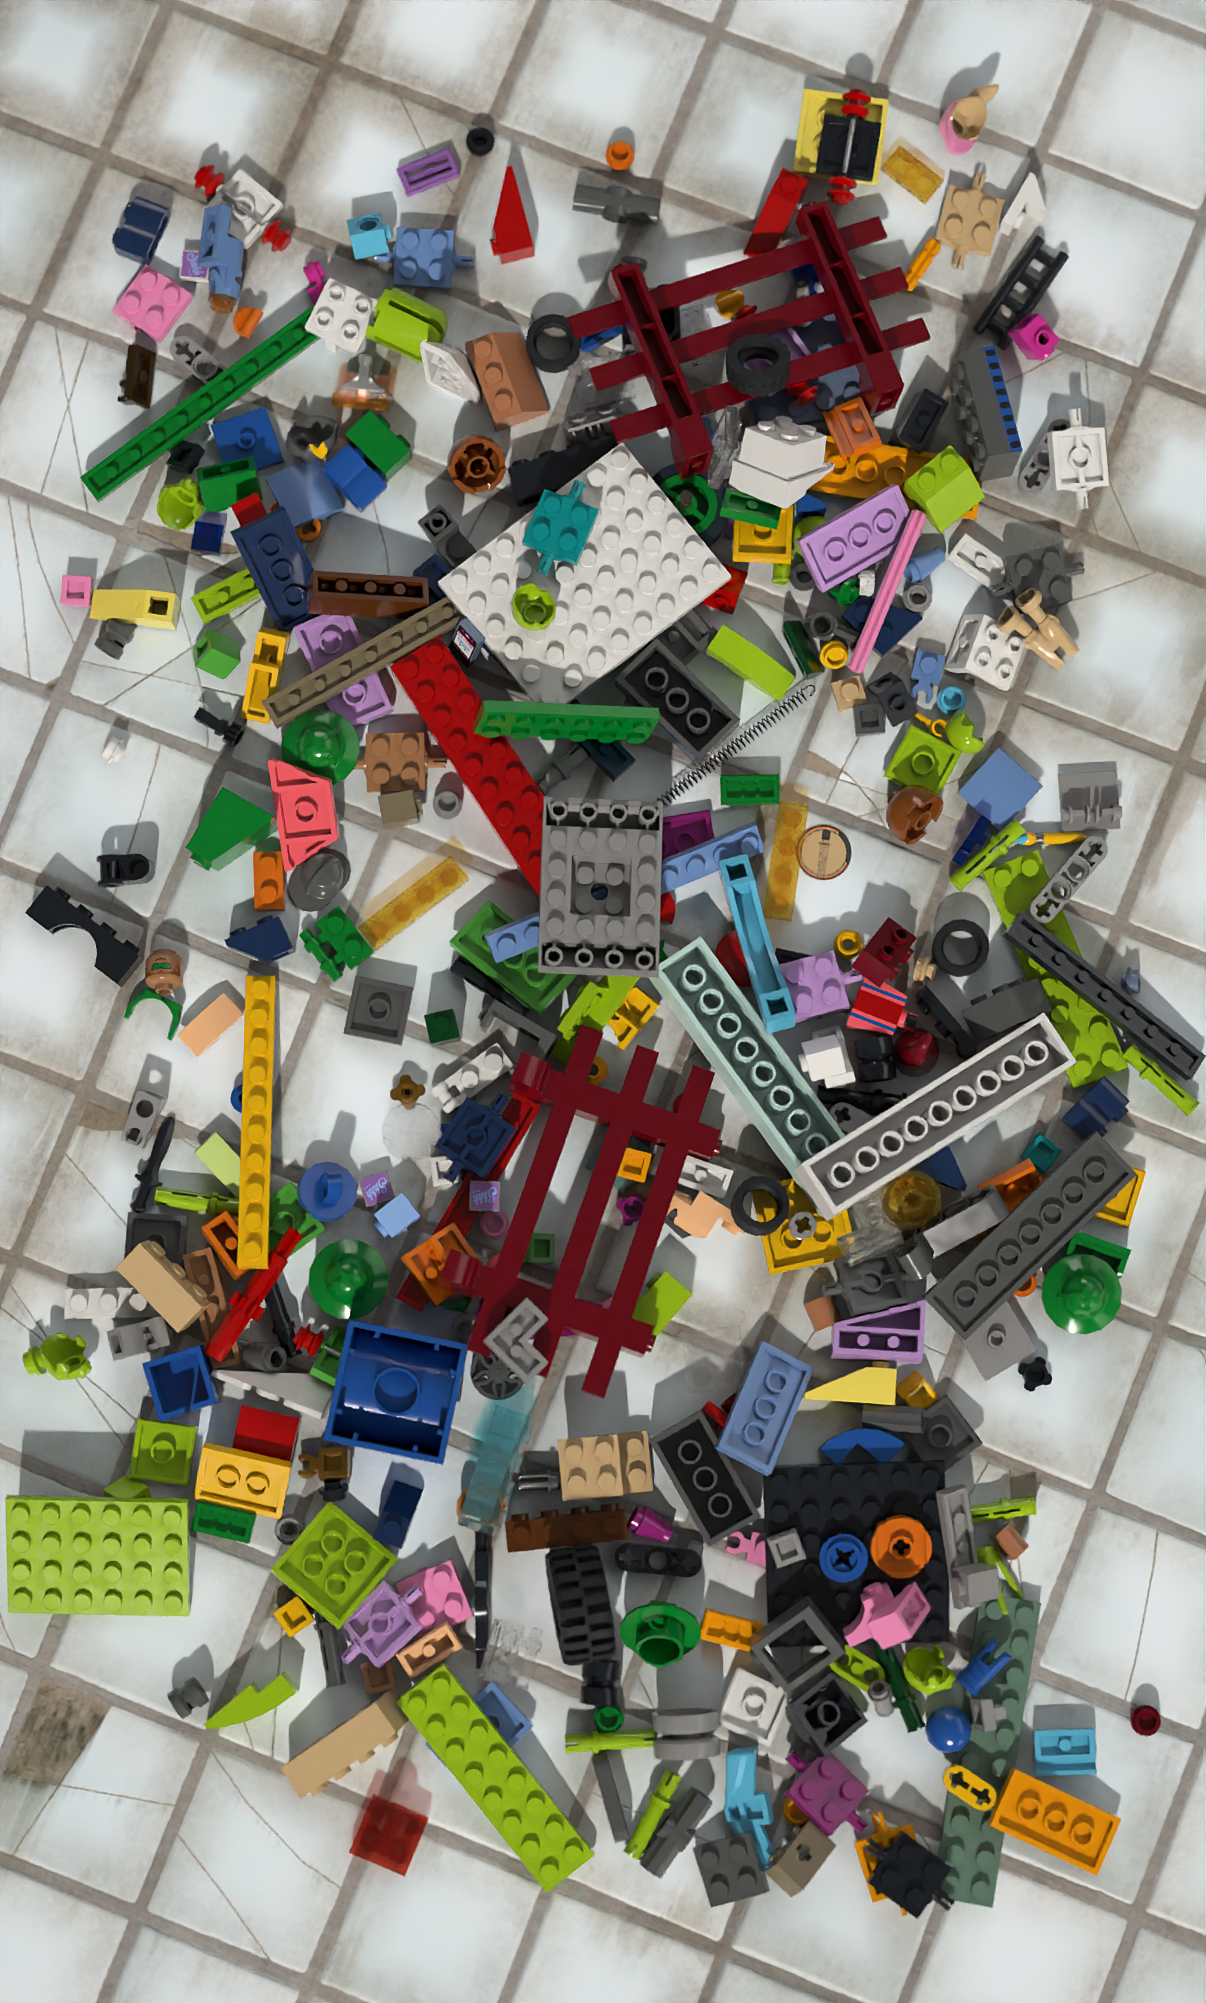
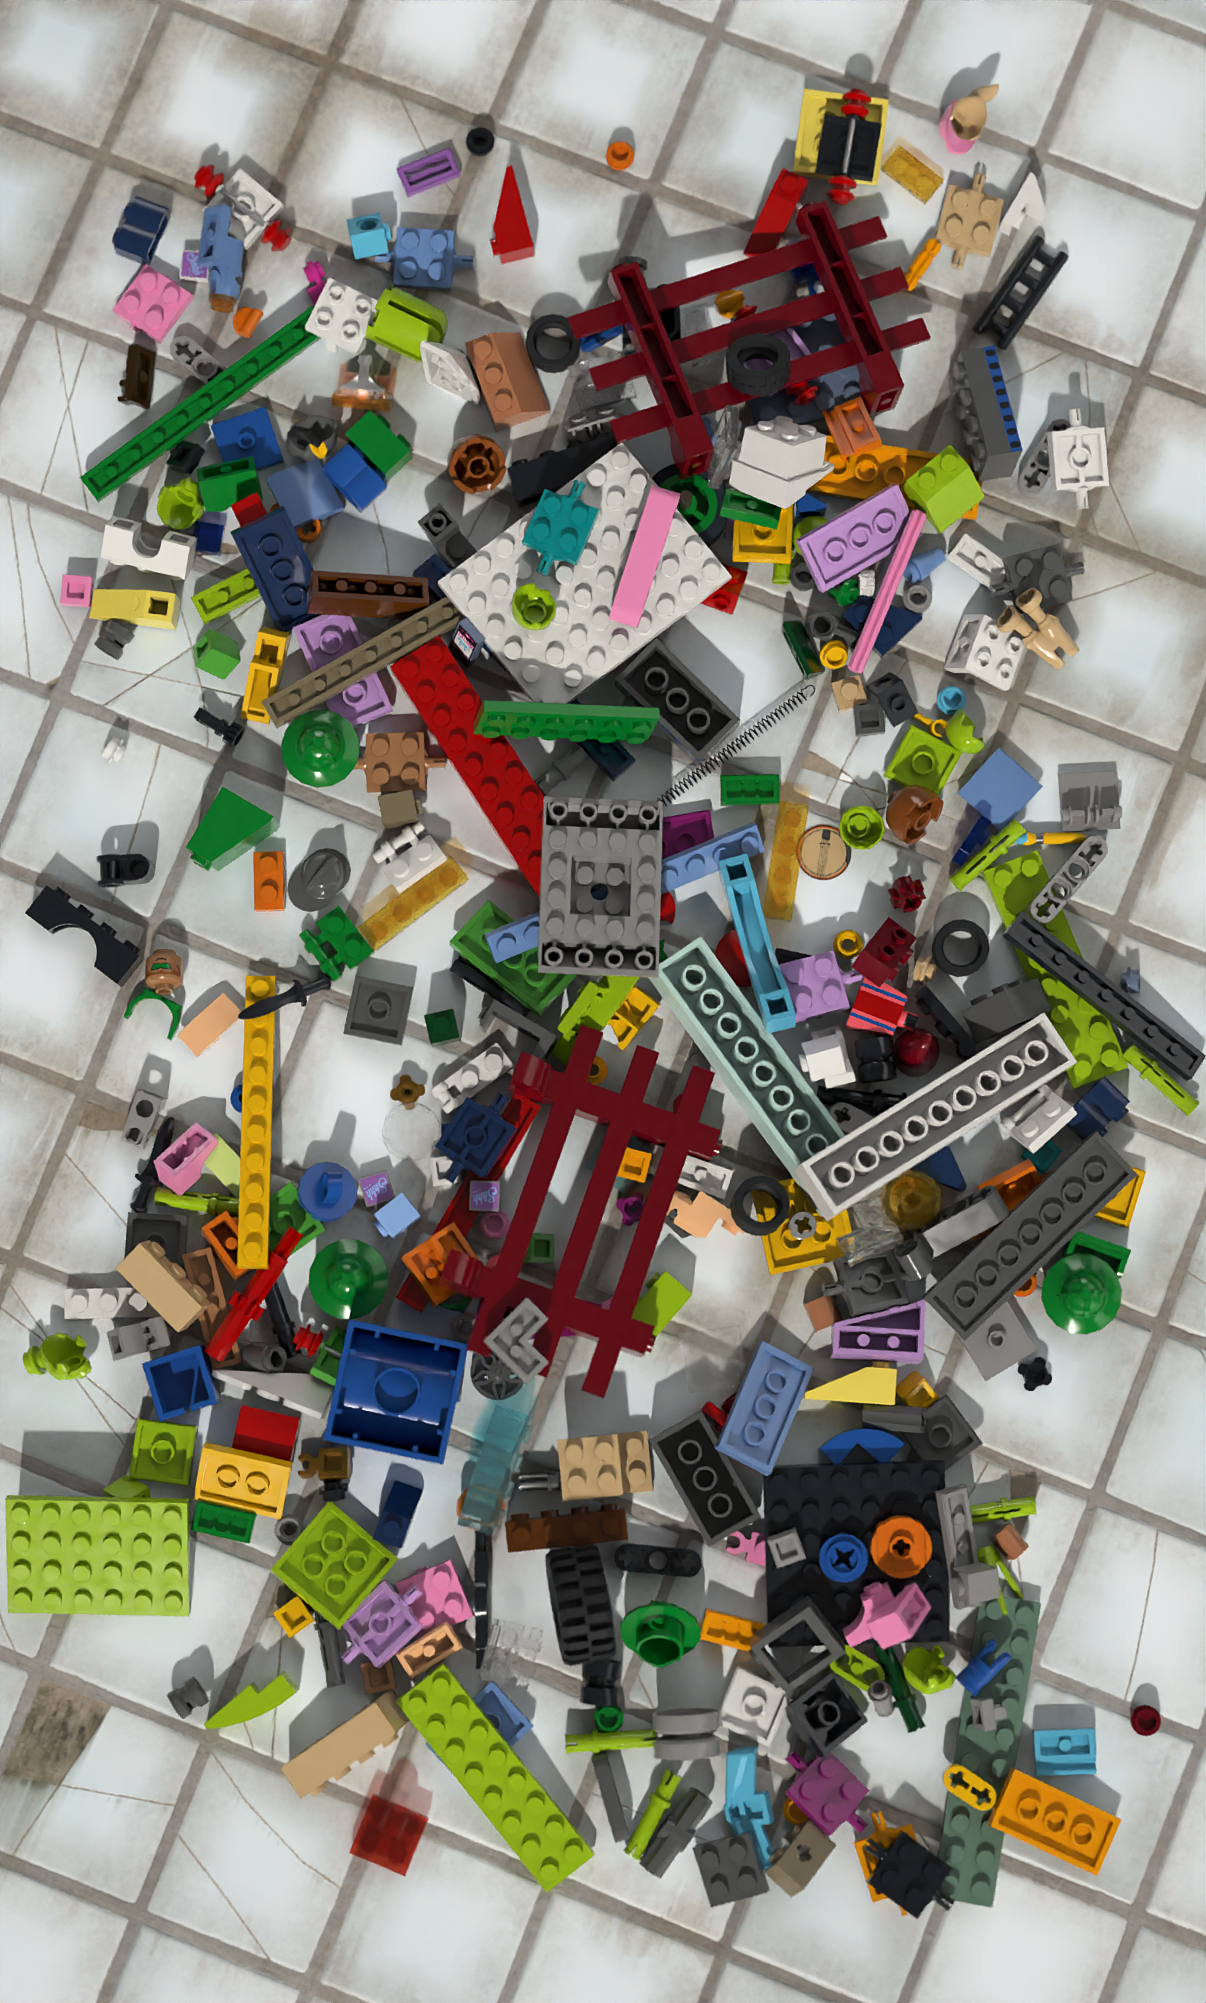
(124, 546): none -> white arch
(183, 1160): none -> bright pink arch
(263, 942): dark blue slope -> none
(295, 994): none -> black sword
(303, 811): coral wing -> none
(413, 863): none -> white plate
(447, 804): light grey plate -> none
(616, 204): dark grey piece -> none
(644, 556): none -> bright pink beam
(648, 1524): magenta cone -> none
(682, 643): dark grey plate -> none
(750, 663): lime slope -> none
(861, 827): none -> lime hair
(906, 894): none -> dark red gear
(919, 420): black panel -> none
(927, 671): medium blue plate -> none
(948, 1729): blue hair -> none
(1034, 337): dark pink brick -> none
(1043, 1123): none -> white plate

